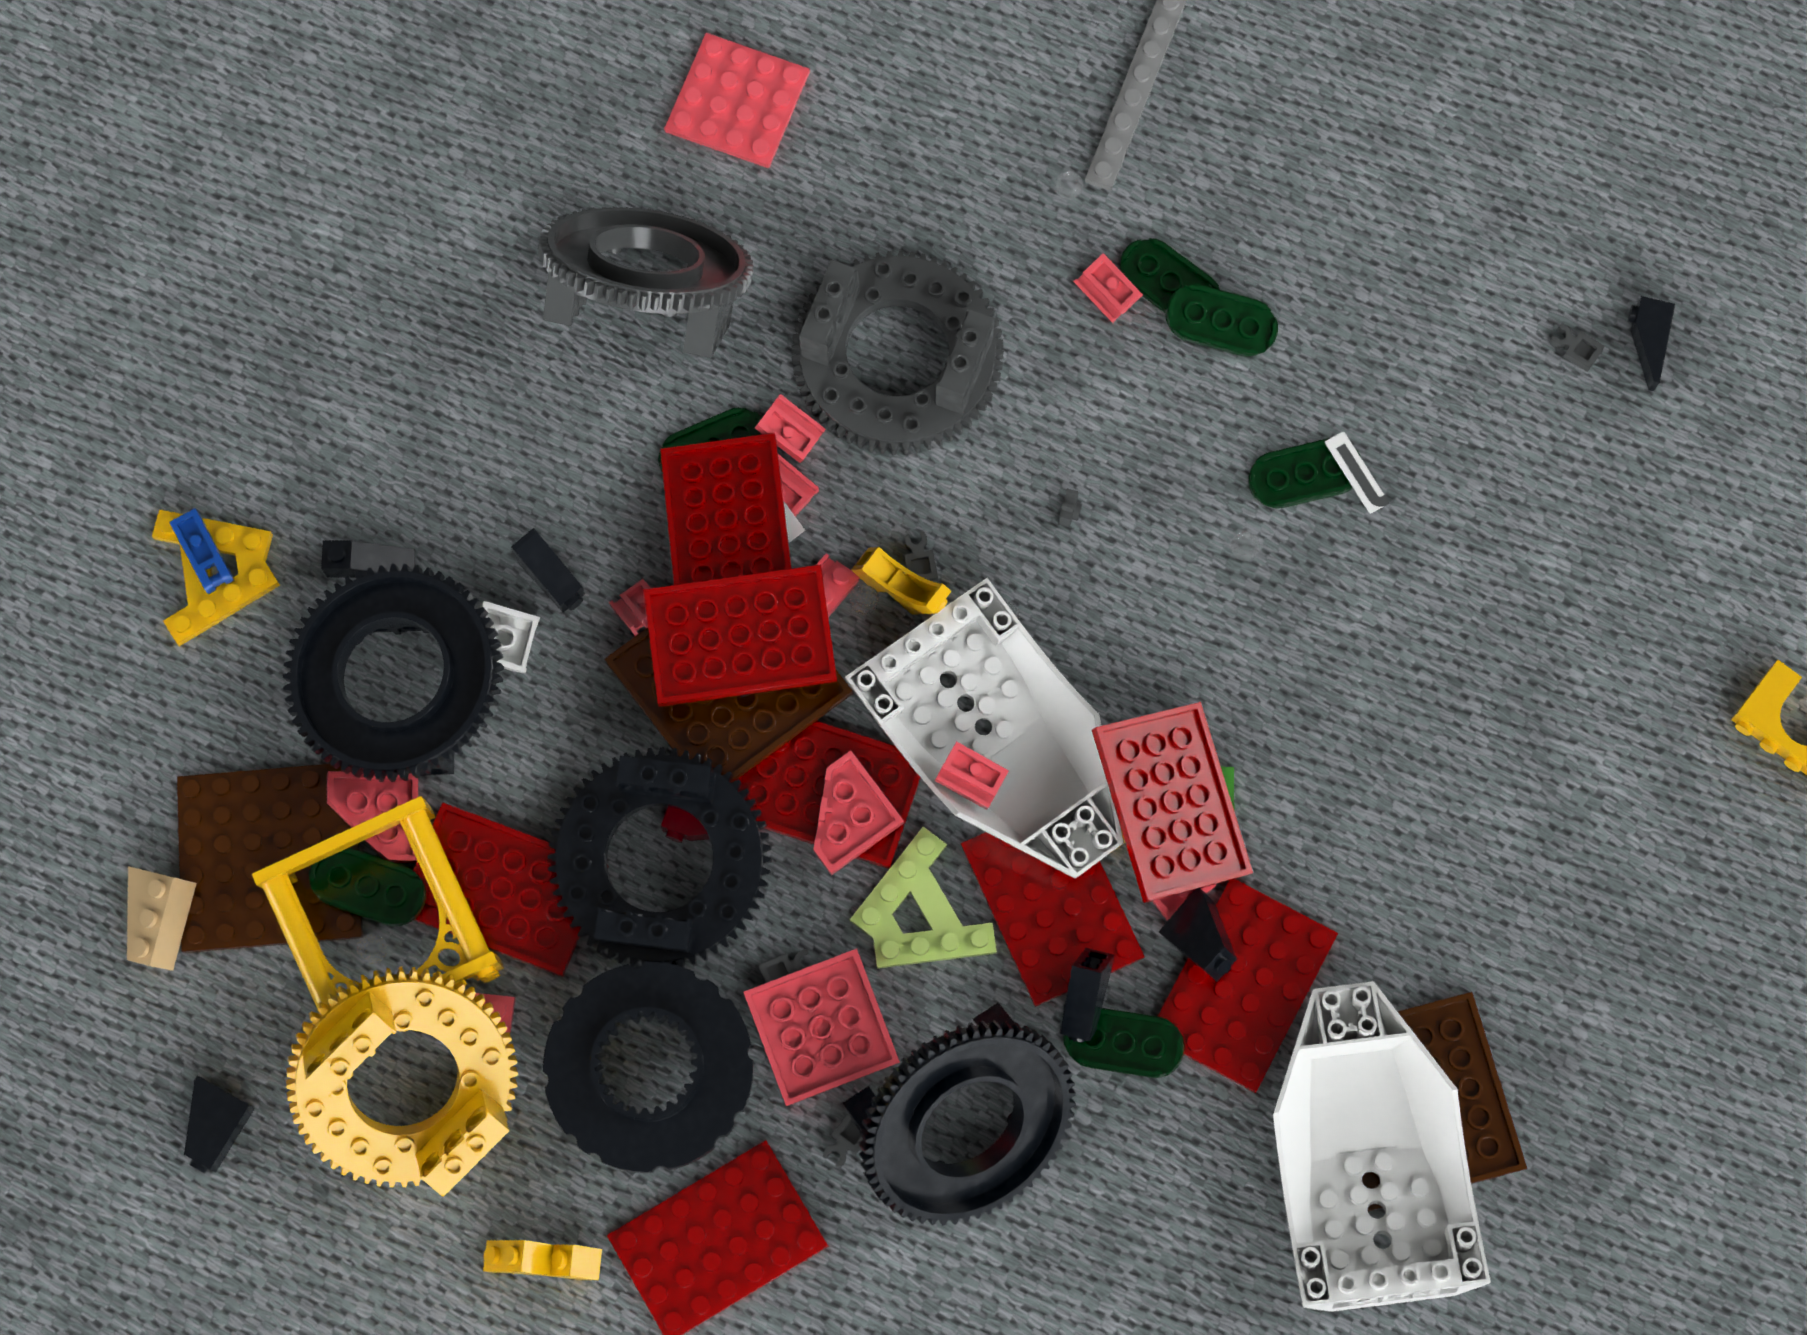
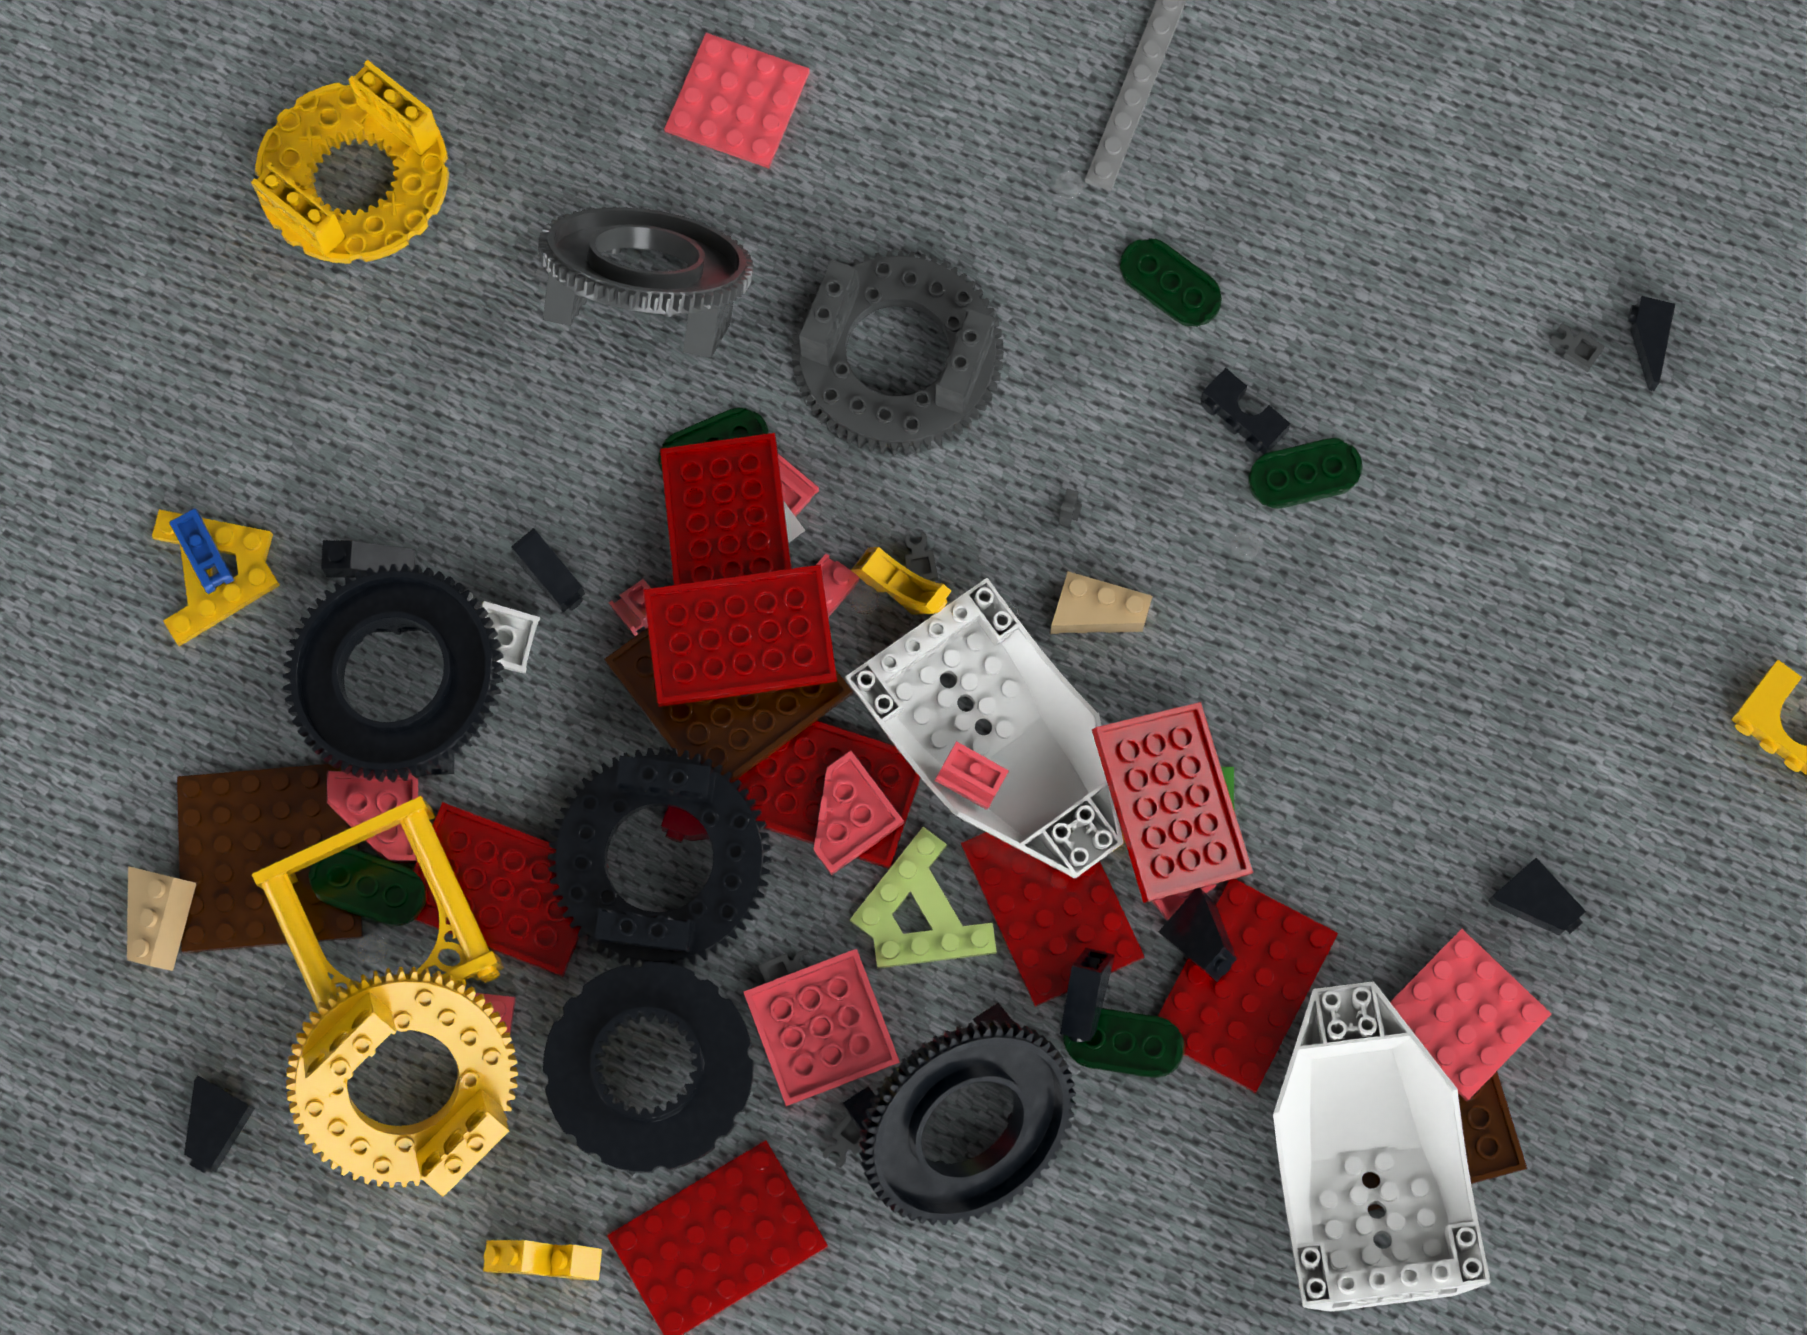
(368, 110): none -> yellow piece
(793, 428): coral plate -> none
(1099, 607): none -> tan wedge
(1108, 288): coral plate -> none
(1221, 320): dark green tile -> none
(1259, 430): none -> black arch
(1356, 472): sticker -> none
(1468, 1012): none -> coral plate
(1539, 900): none -> black slope

